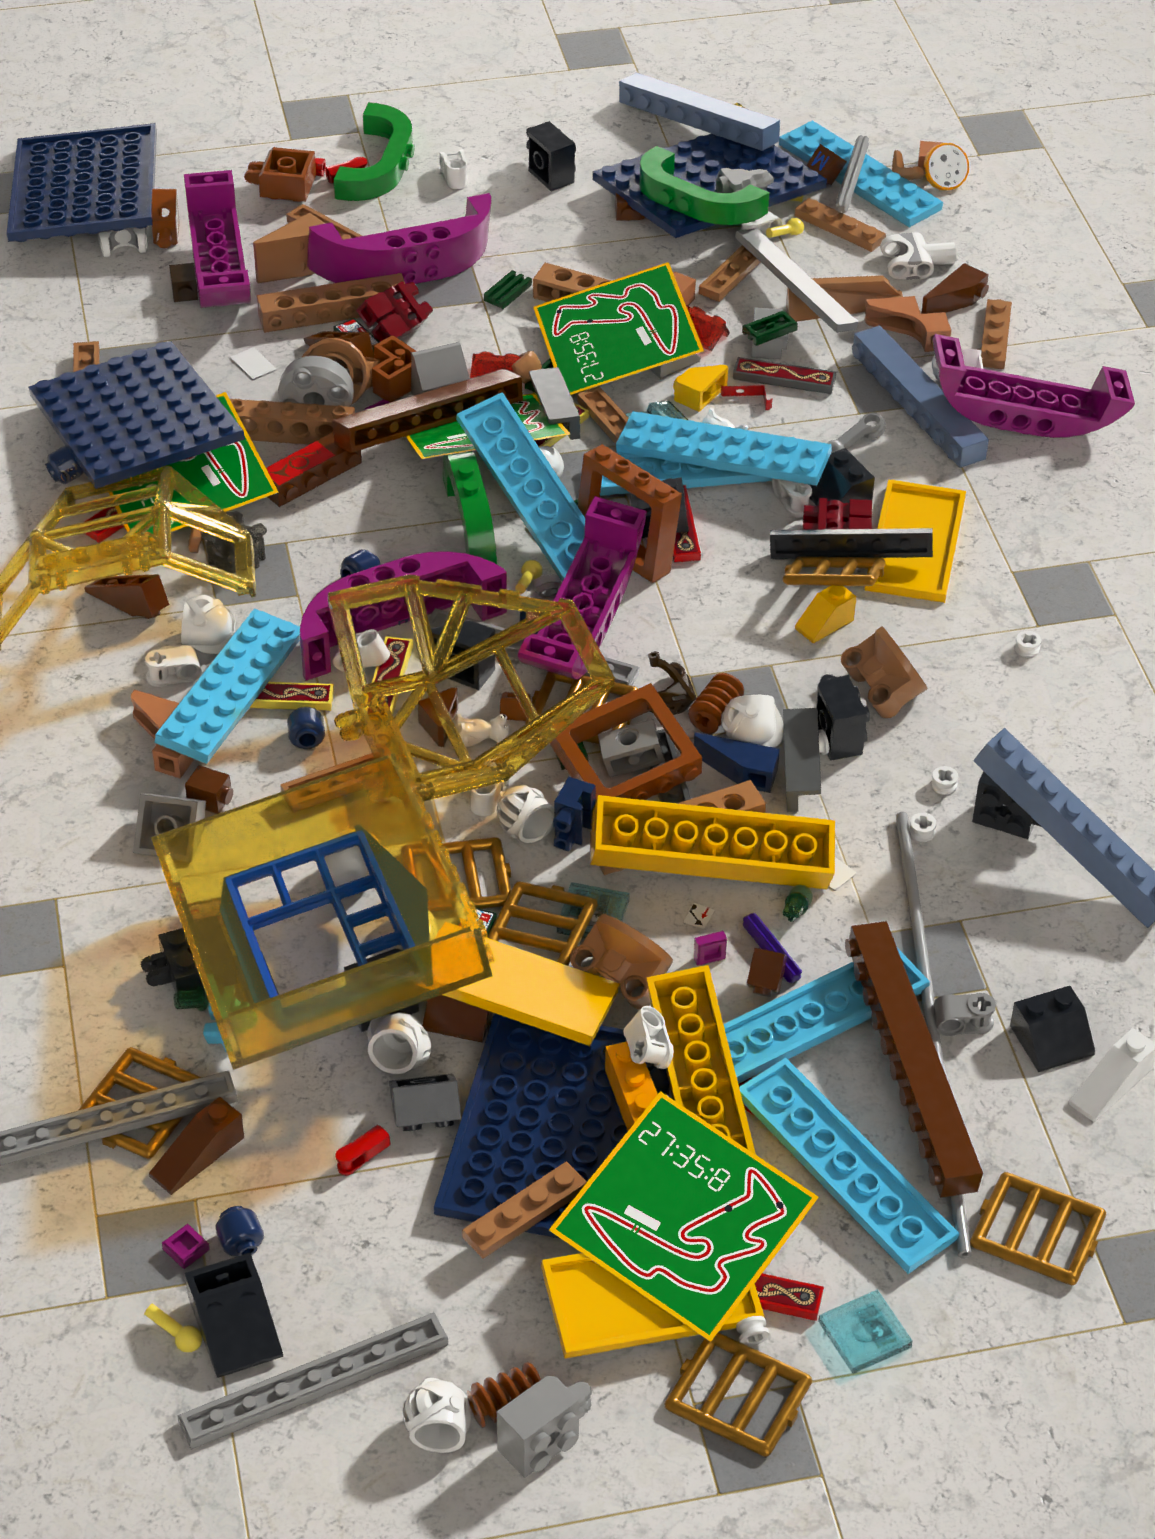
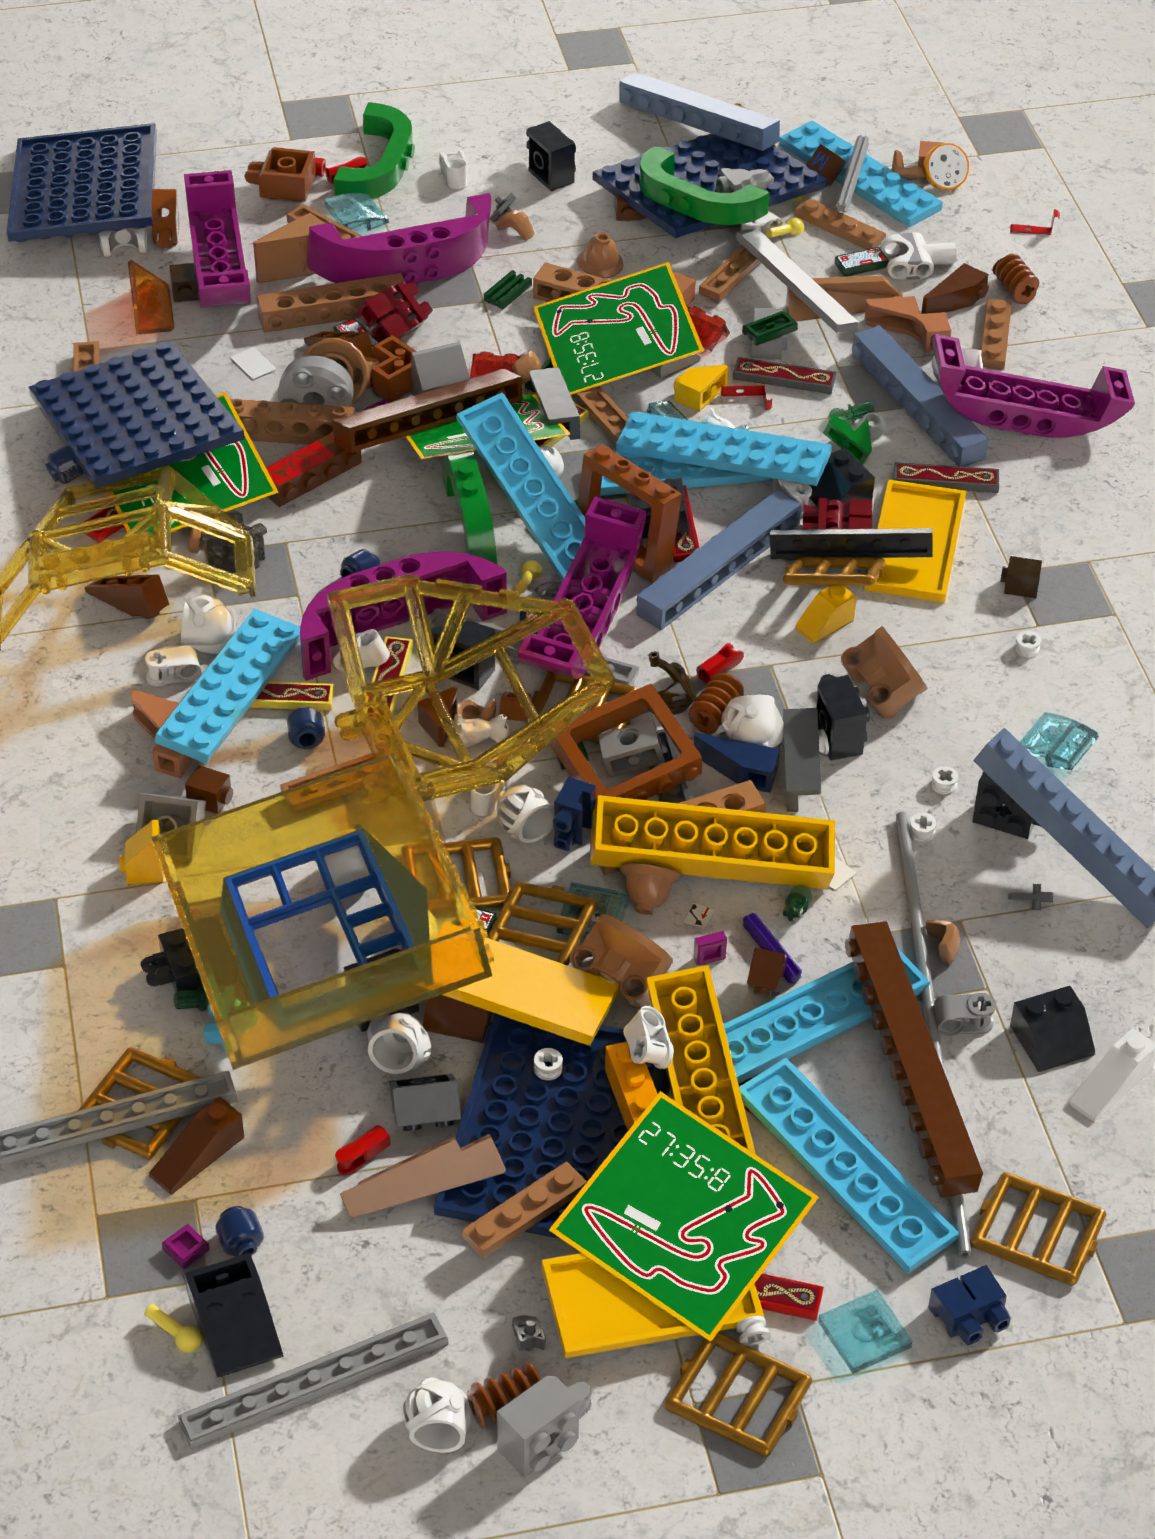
(140, 857): none -> yellow slope
(150, 301): none -> clear orange slope
(356, 210): none -> clear light blue slope
(425, 1174): none -> medium nougat wedge
(471, 710): none -> medium nougat hair
(503, 205): none -> dark grey piece
(518, 221): none -> medium nougat hair
(528, 1333): none -> dark grey piece
(548, 1055): none -> white bush
(600, 257): none -> medium nougat hat
(648, 885): none -> medium nougat hat
(716, 560): none -> sand blue brick
(719, 663): none -> red bar
(853, 413): none -> clear green axle
(856, 442): none -> green slope
(861, 261): none -> tile
(949, 476): none -> tile
(950, 937): none -> medium nougat hair
(970, 1303): none -> dark blue hips
(1016, 278): none -> dark orange piece
(1021, 576): none -> dark brown brick
(1035, 229): none -> red piece
(1037, 896): none -> dark grey piece
(1059, 740): none -> clear light blue slope

